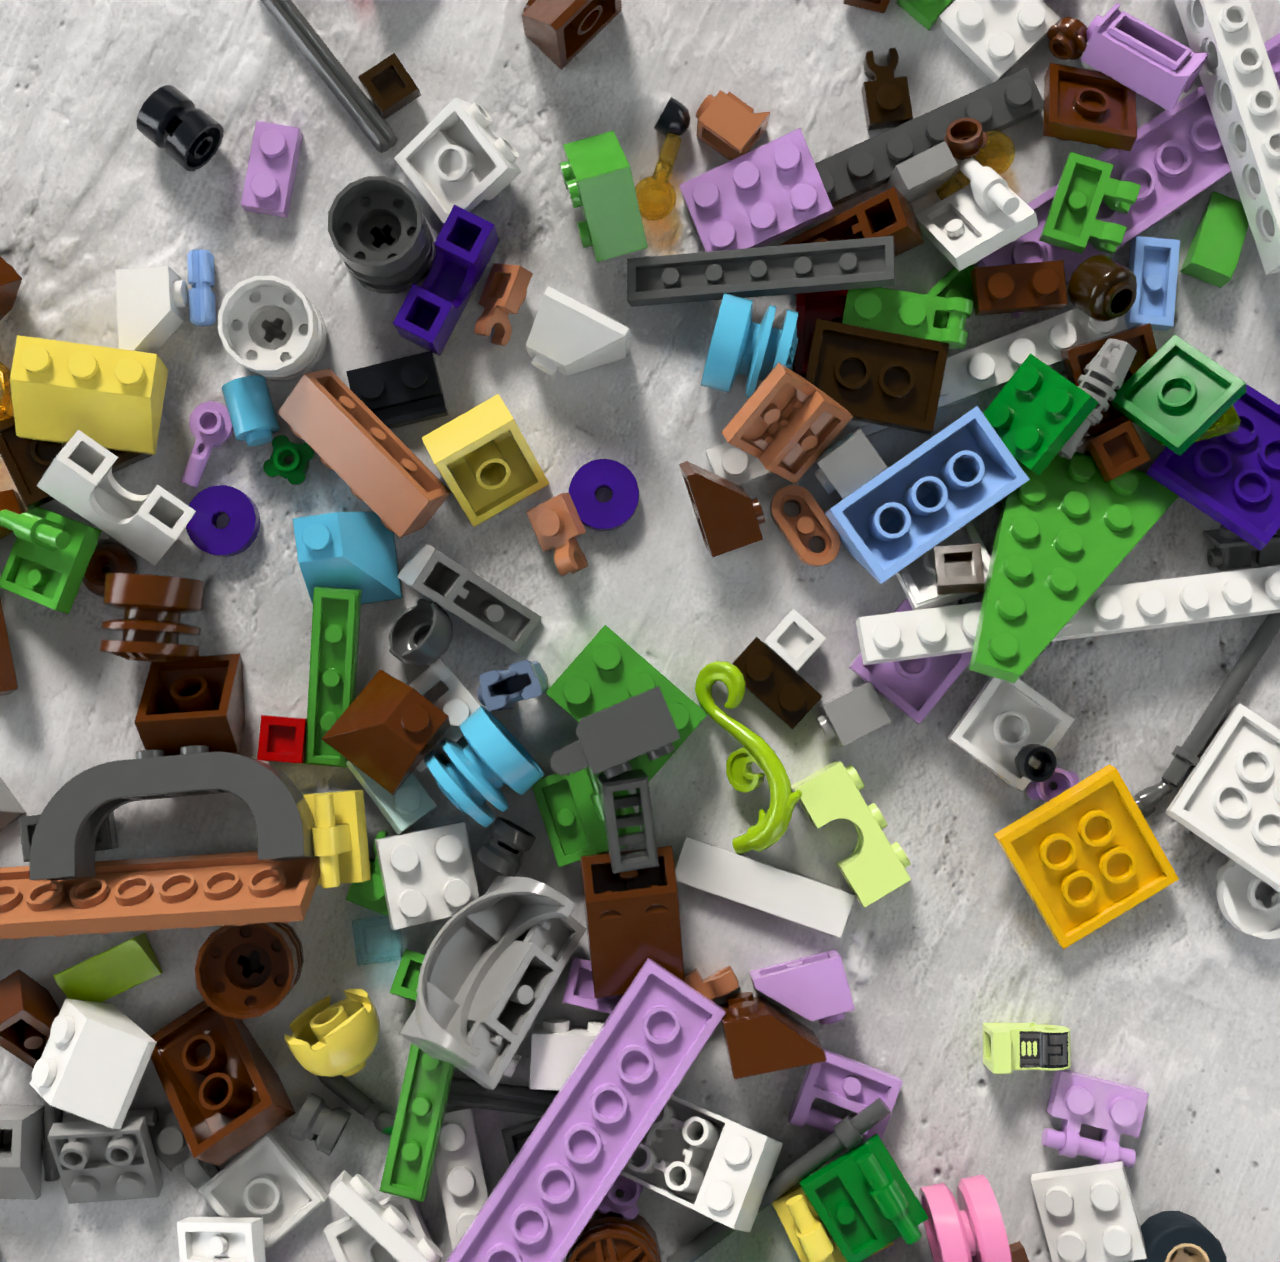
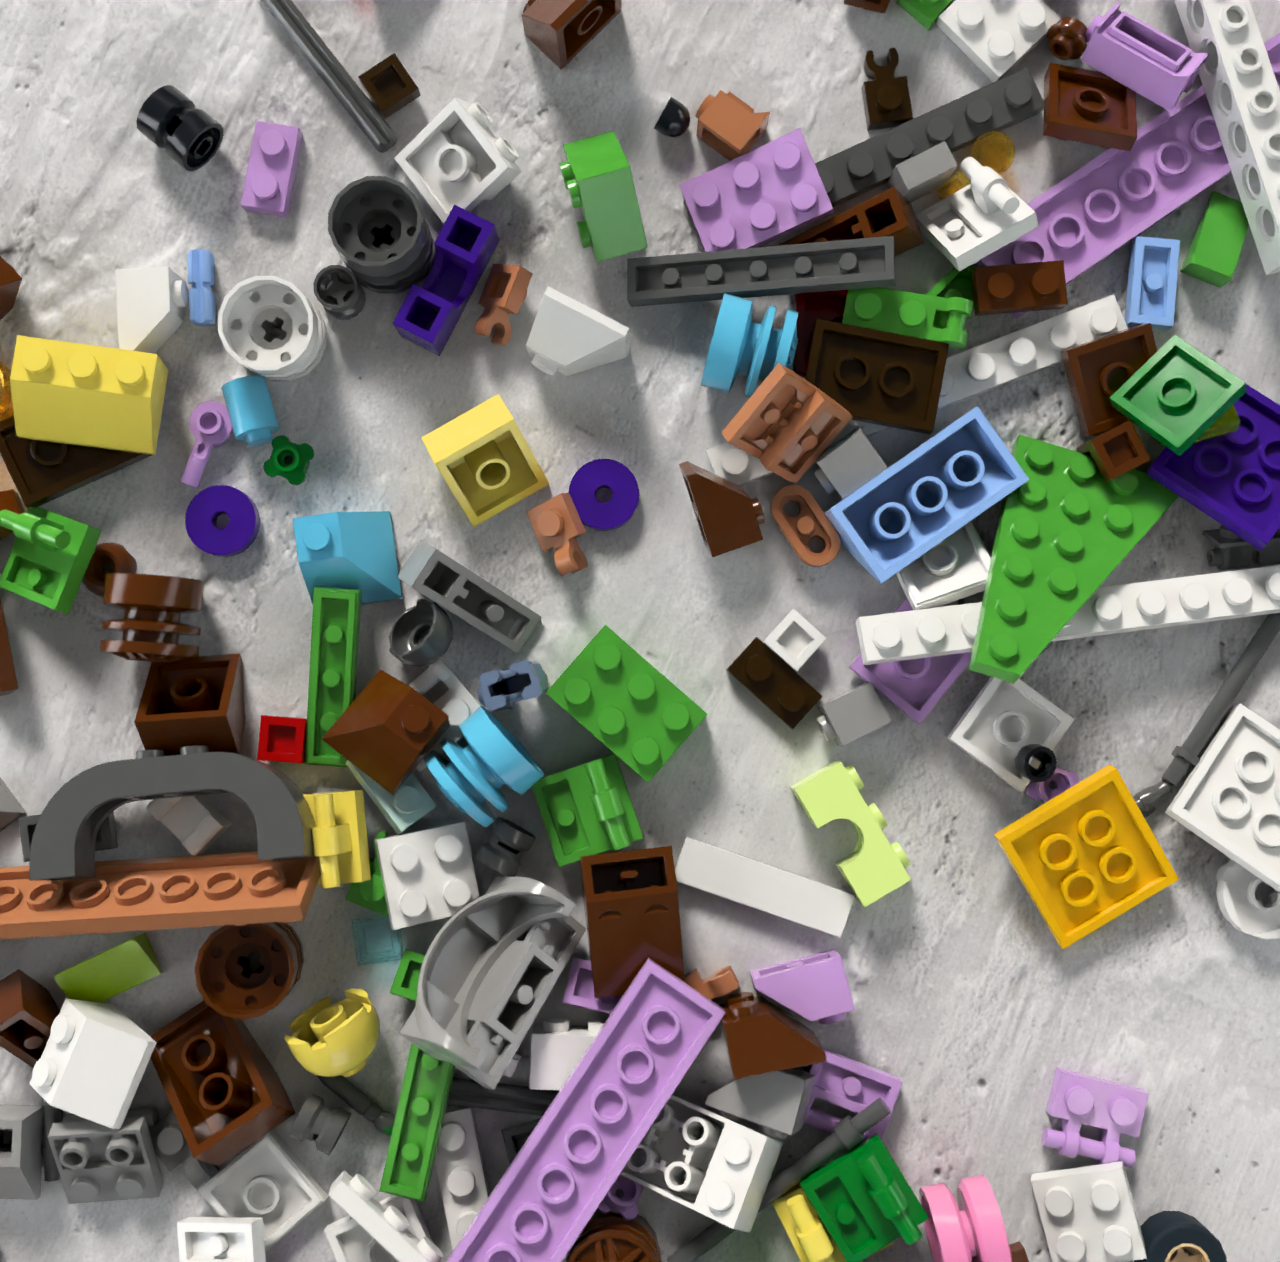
(85, 483): white arch -> none
(190, 820): none -> white piece
(335, 283): none -> dark grey wheel
(363, 452): nougat brick -> none
(401, 389): black plate -> none
(618, 735): dark grey hinge -> none
(624, 781): dark grey slope -> none
(655, 193): clear yellow plate -> none
(738, 766): lime plant -> none
(769, 1099): none -> light grey slope
(959, 569): plate -> none
(965, 138): reddish brown plate -> none
(1025, 1047): yellowish green leg -> none
(1038, 413): green plate -> none
(1076, 204): bright green plate -> none
(1102, 288): dark brown head -> none
(1102, 376): light grey hinge -> none

